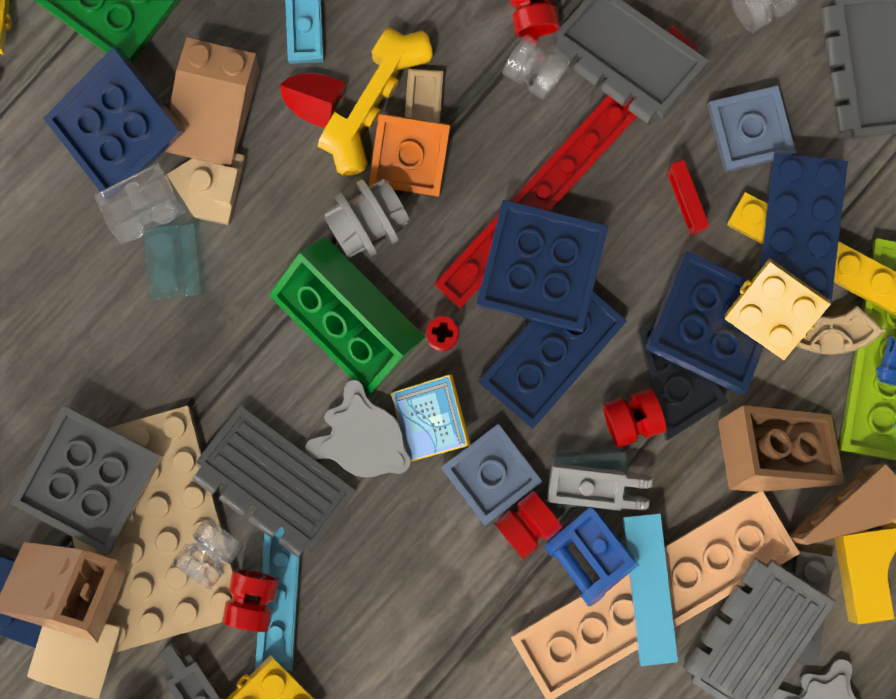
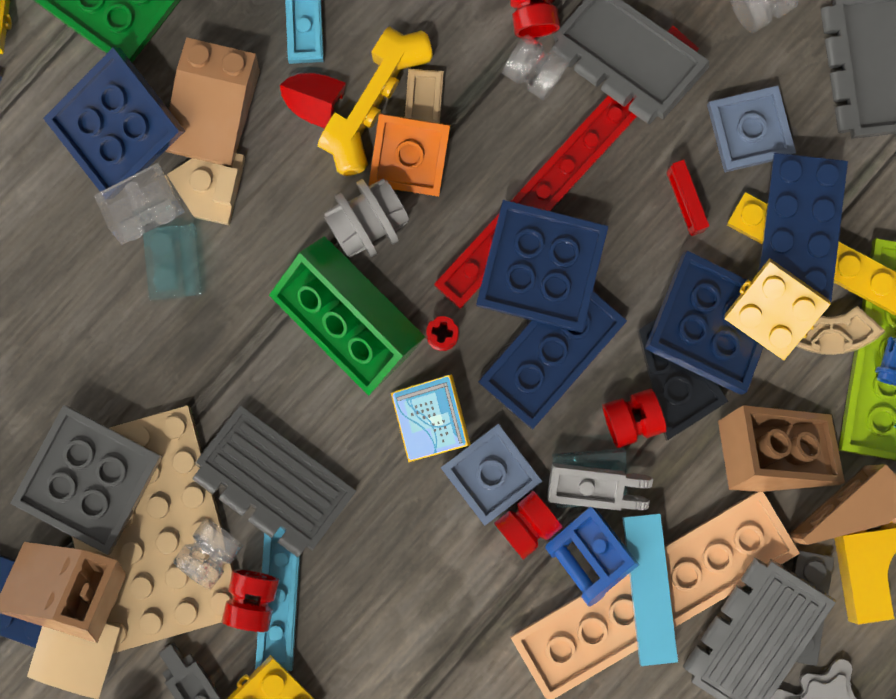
(362, 437): light grey tile -> none

